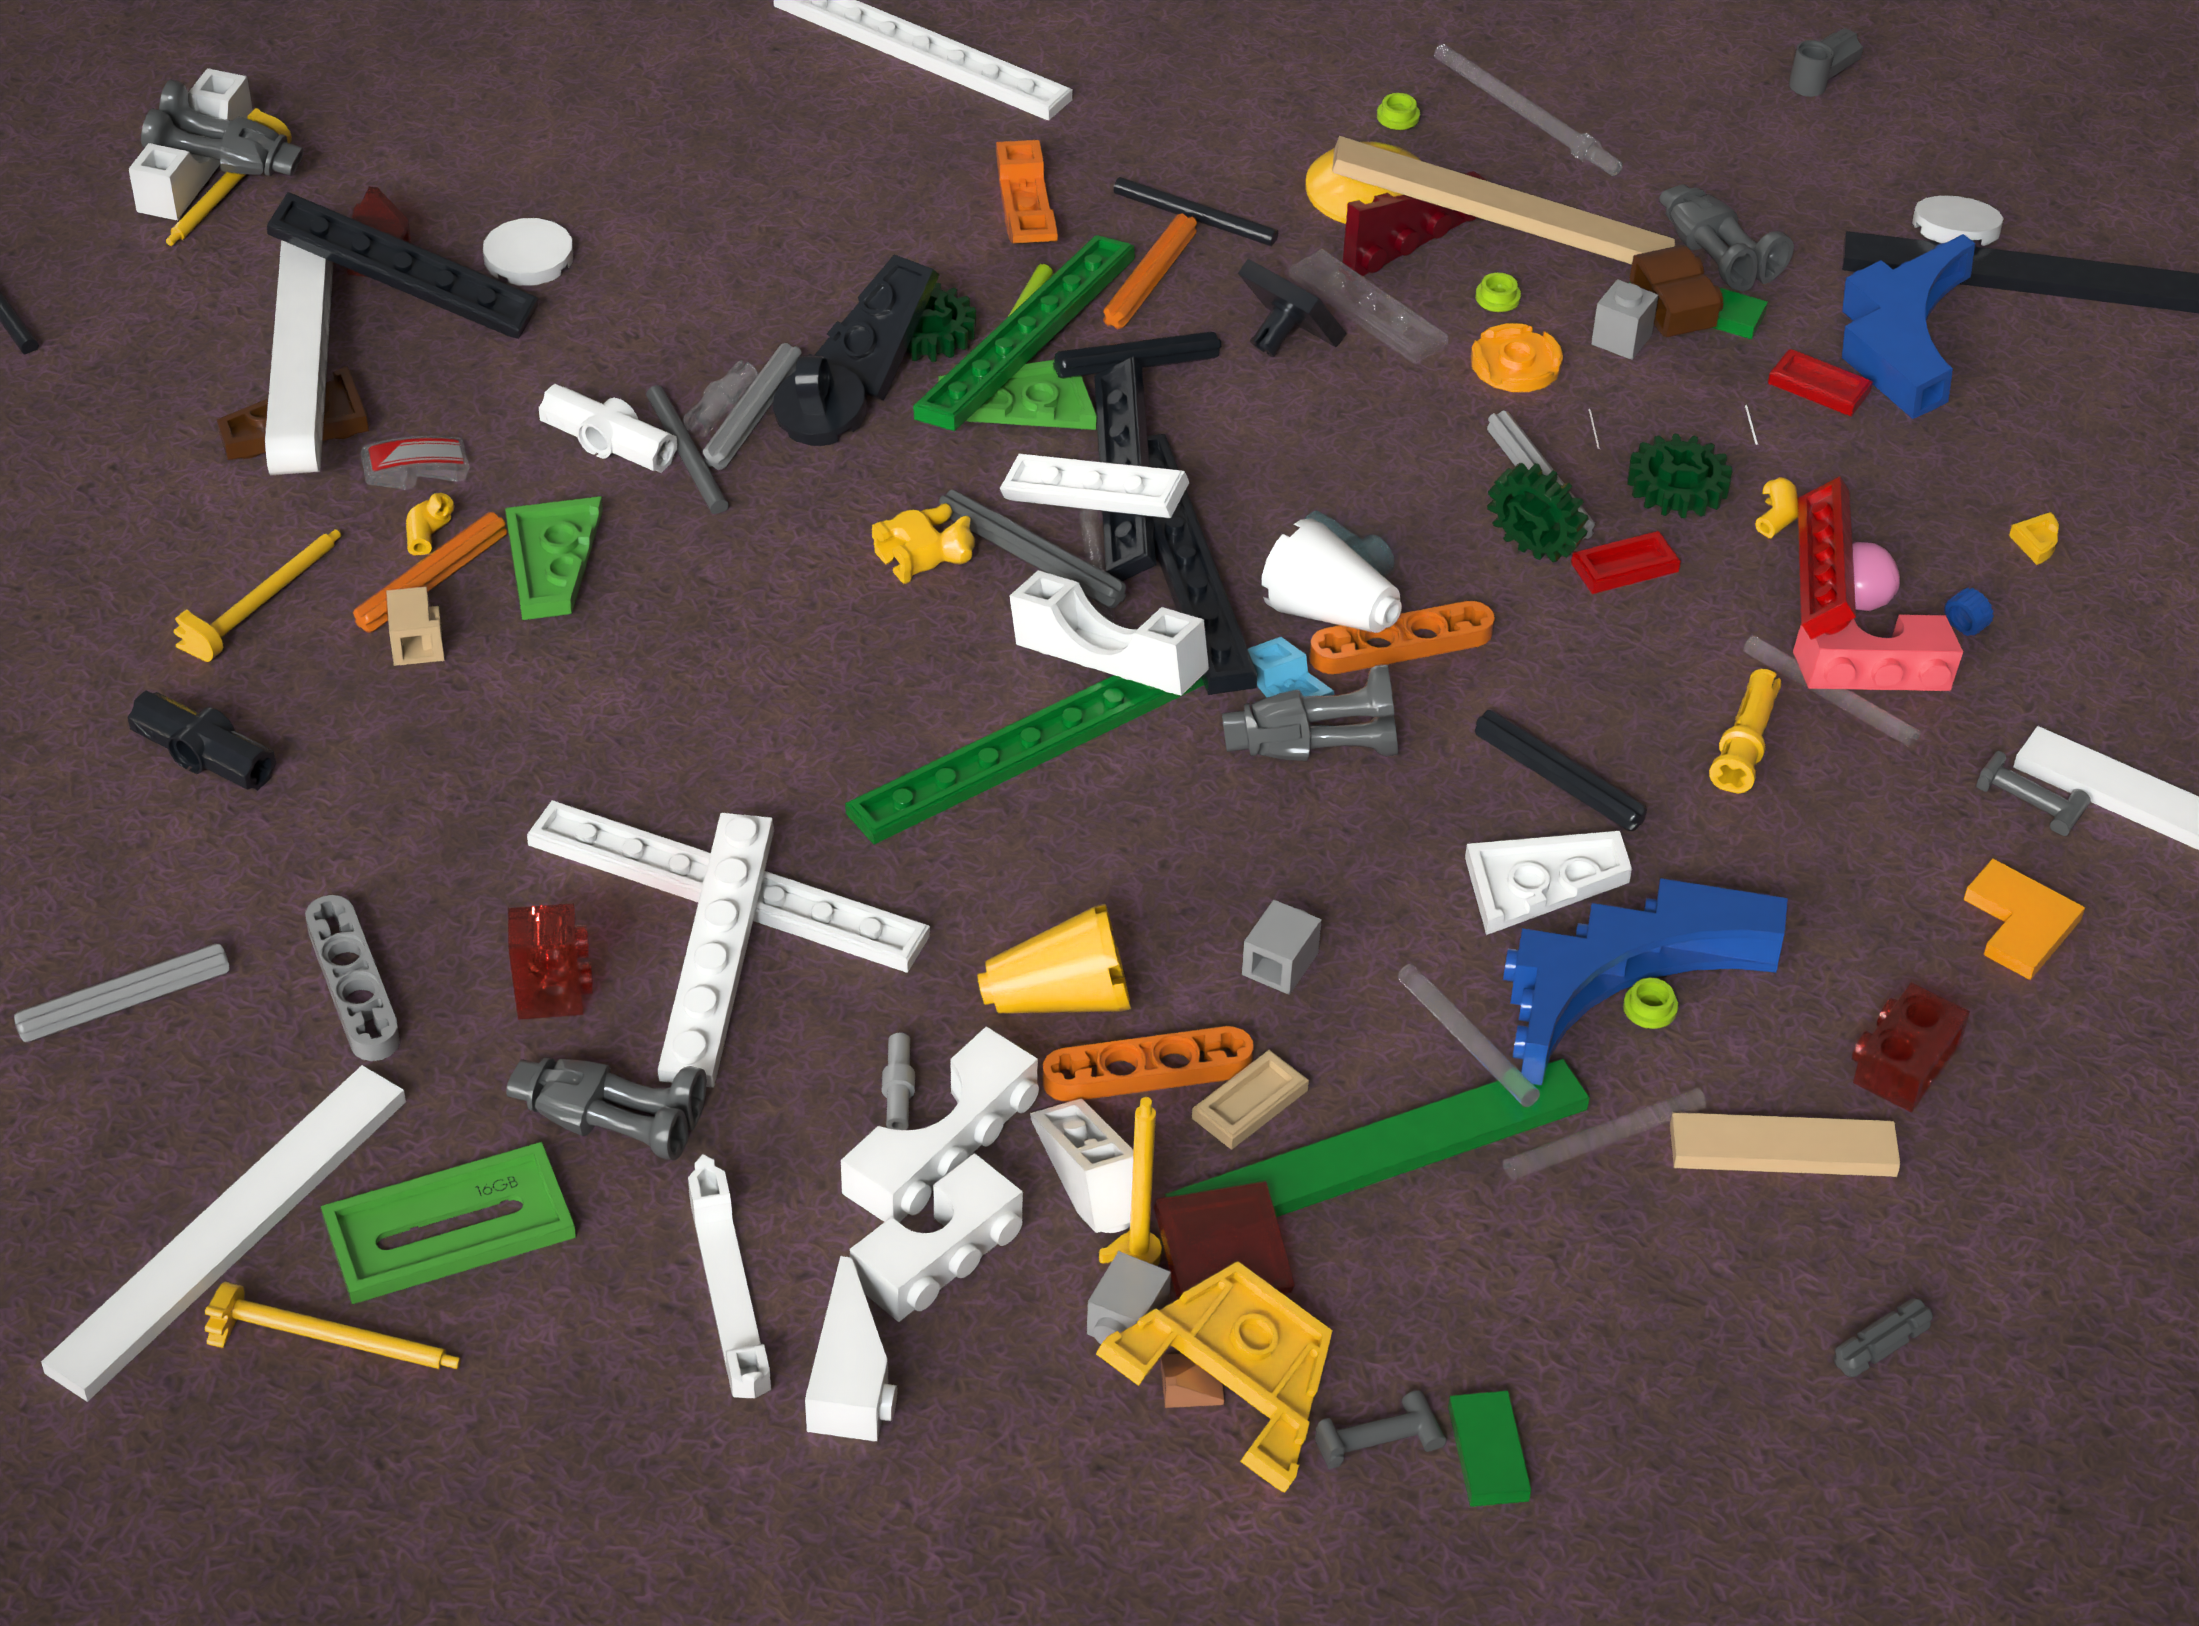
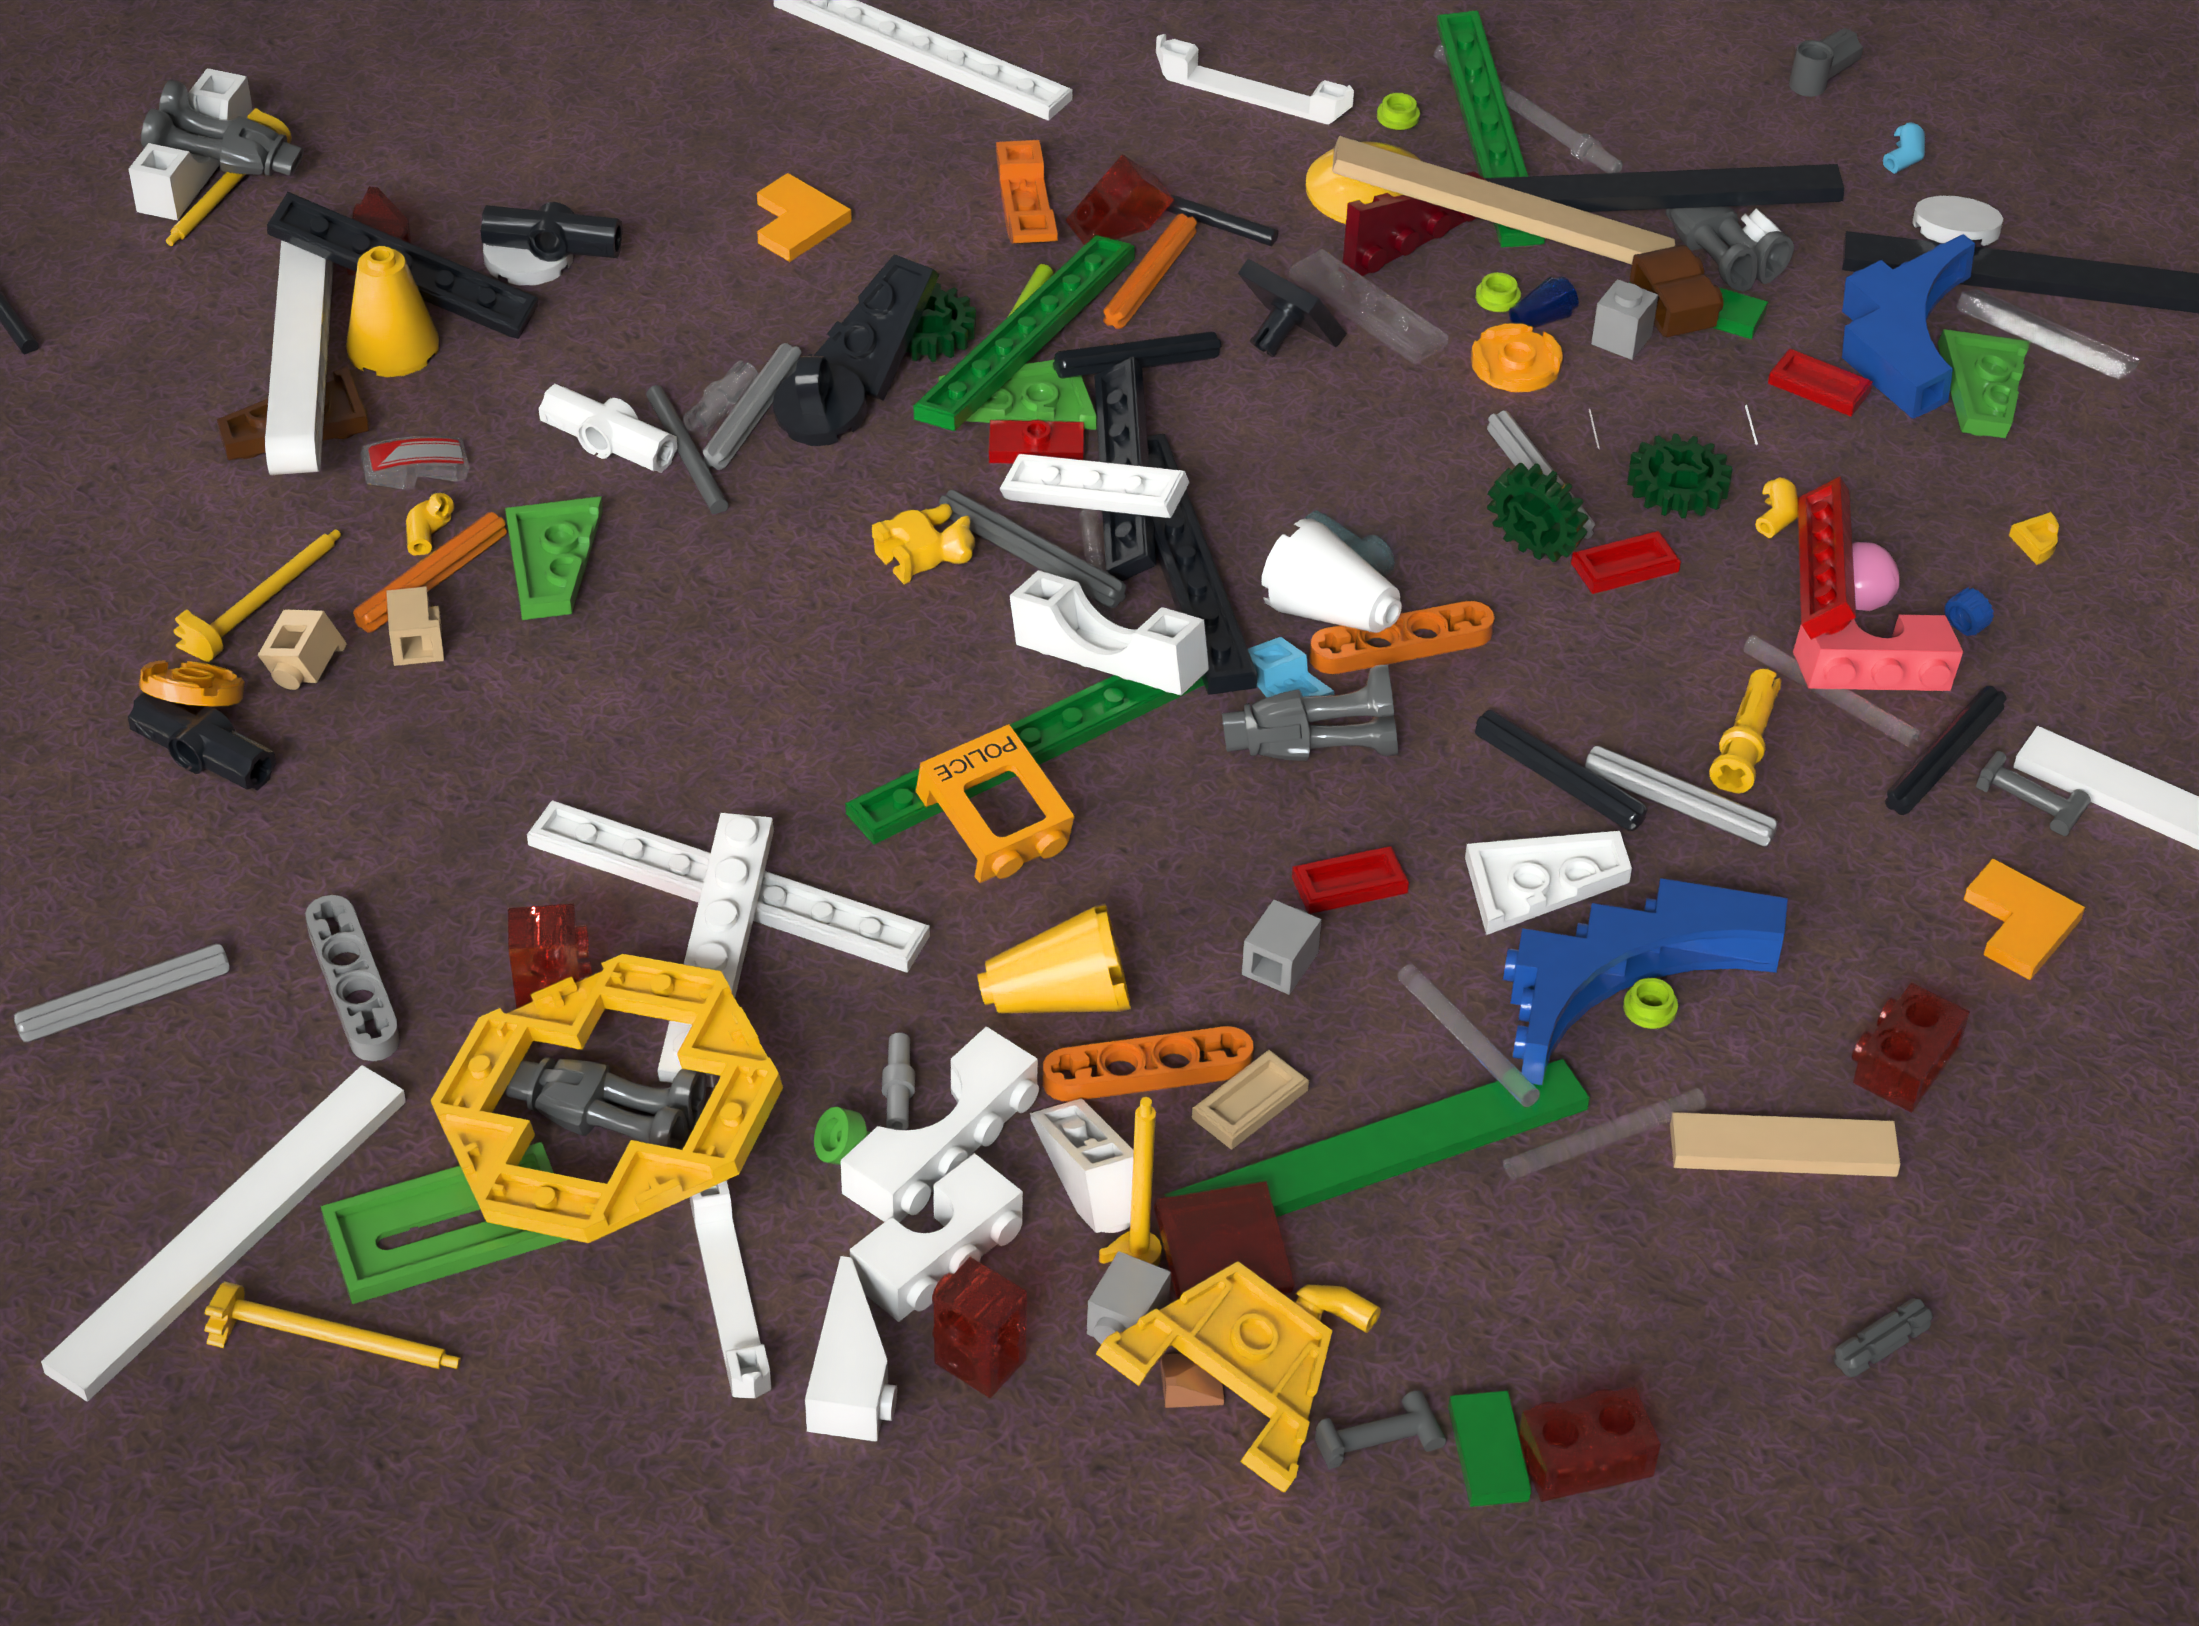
(192, 683): none -> light orange tile
(300, 647): none -> tan brick
(388, 317): none -> yellow cone
(551, 231): none -> black piece
(647, 1174): none -> yellow plate
(803, 217): none -> light orange tile
(838, 1133): none -> bright green tile
(950, 773): none -> light orange window
(979, 1326): none -> clear red brick
(1035, 438): none -> red plate
(1121, 203): none -> clear red slope
(1180, 65): none -> white piece
(1339, 1302): none -> yellow arm
(1350, 880): none -> red tile
(1483, 108): none -> green tile
(1546, 303): none -> clear blue cone
(1590, 1453): none -> clear red brick
(1682, 796): none -> light grey axle
(1686, 188): none -> black tile
(1758, 225): none -> white plate
(1910, 148): none -> medium azure arm
(1945, 750): none -> black axle
(1983, 379): none -> bright green wing
(2047, 334): none -> clear tile

